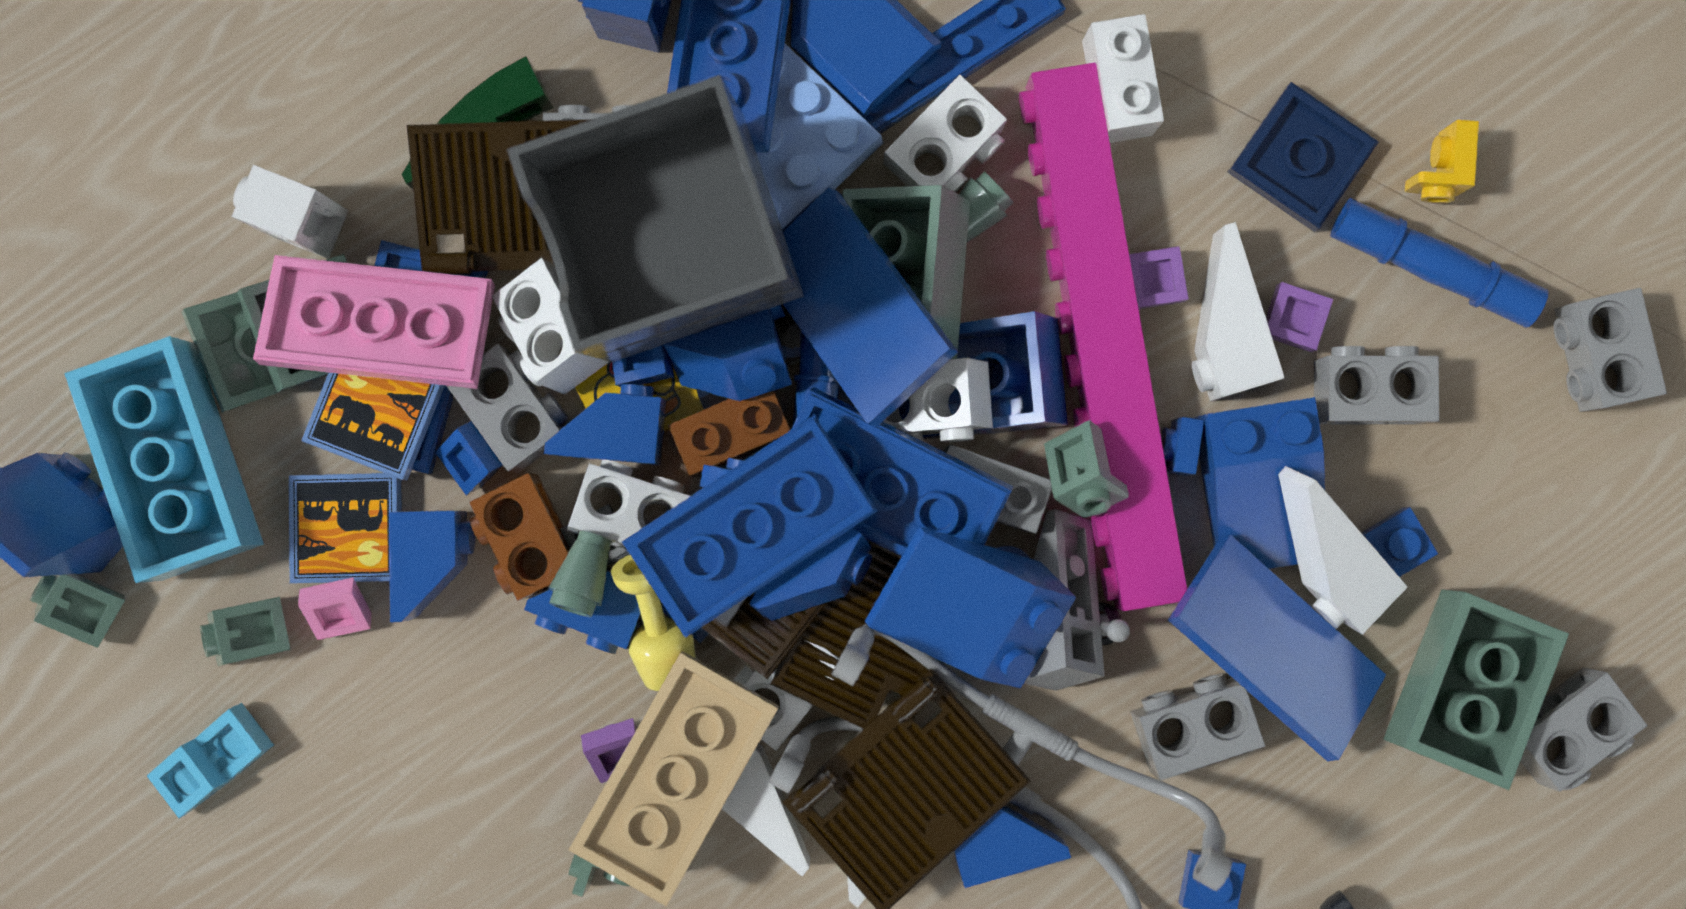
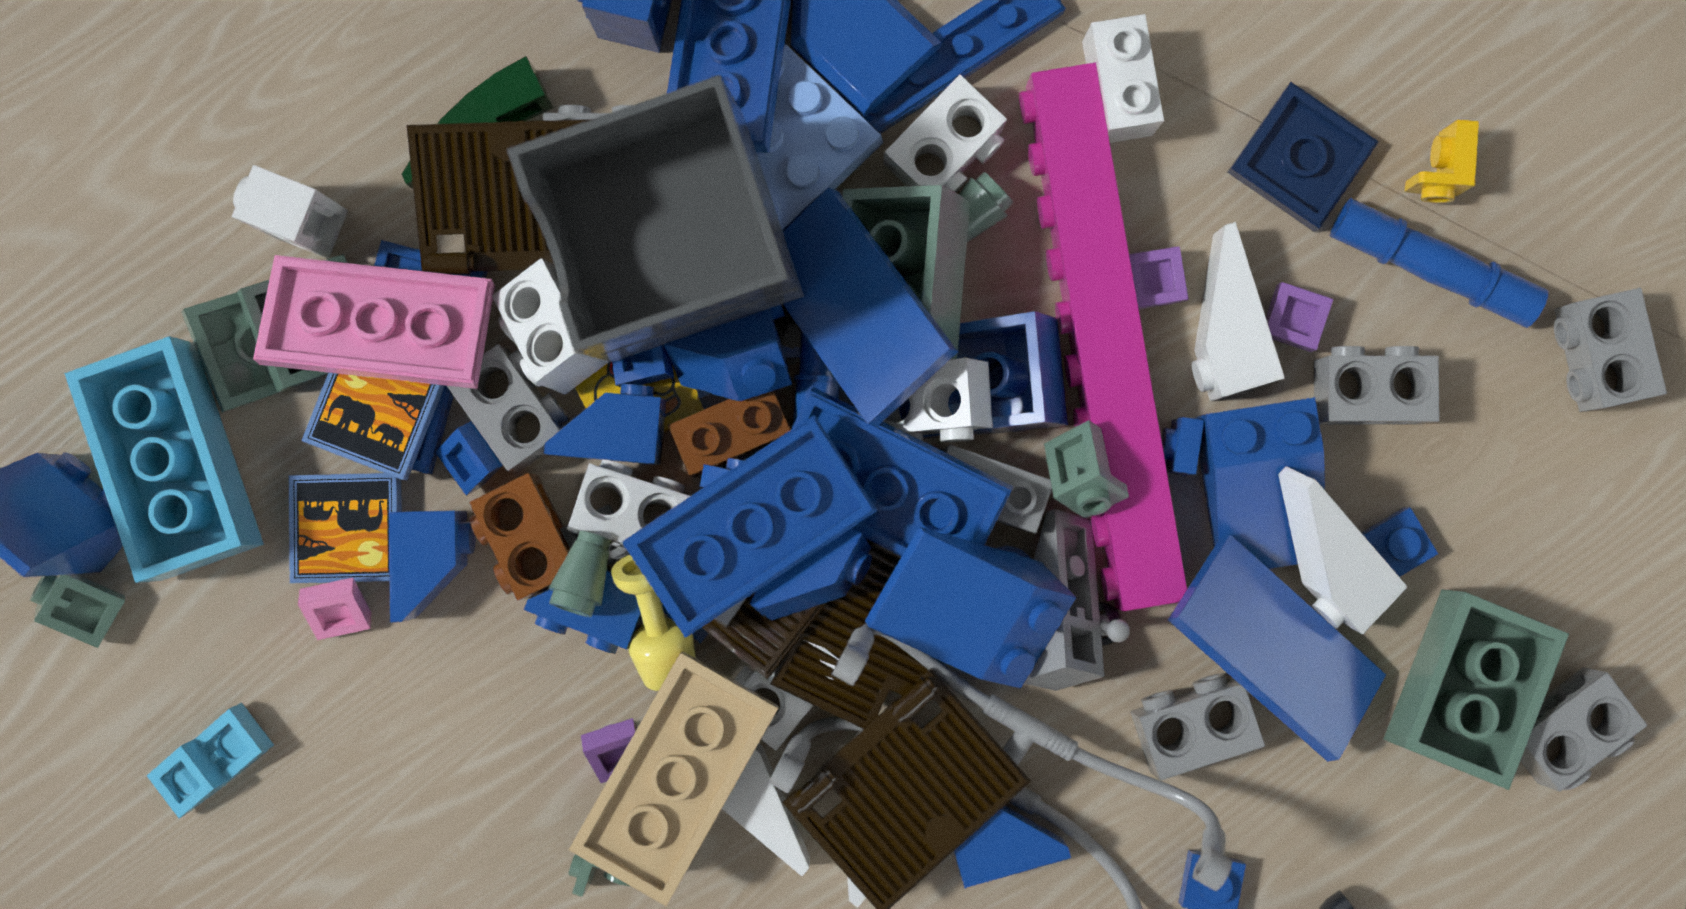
(245, 631): sand green bracket -> none

